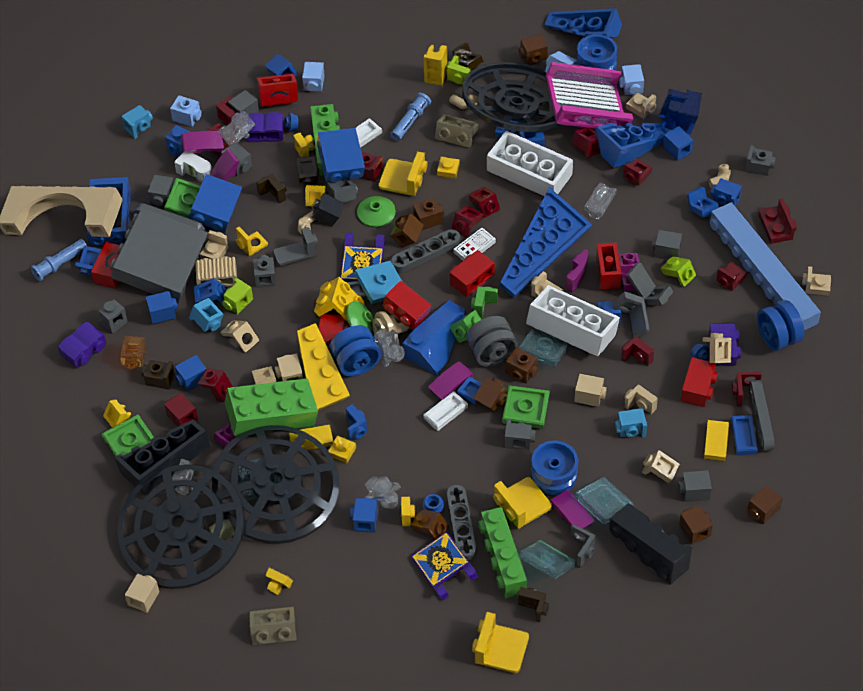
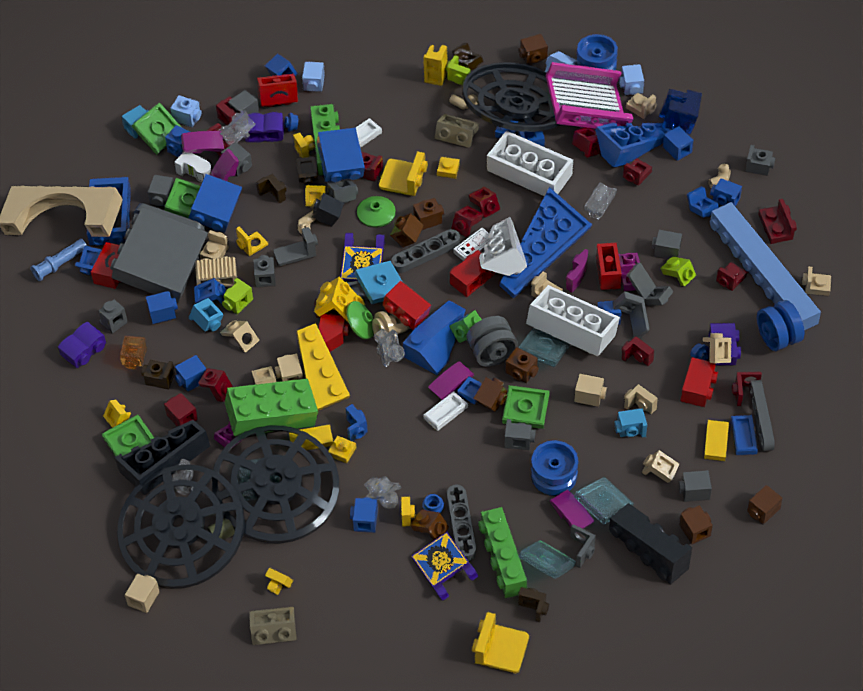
(154, 127): none -> bright green plate
(355, 350): blue wheel -> none
(414, 111): medium blue pin -> none
(483, 296): bright green bracket -> none
(503, 251): none -> white wedge
(521, 501): yellow bracket -> none
(586, 22): blue wedge -> none

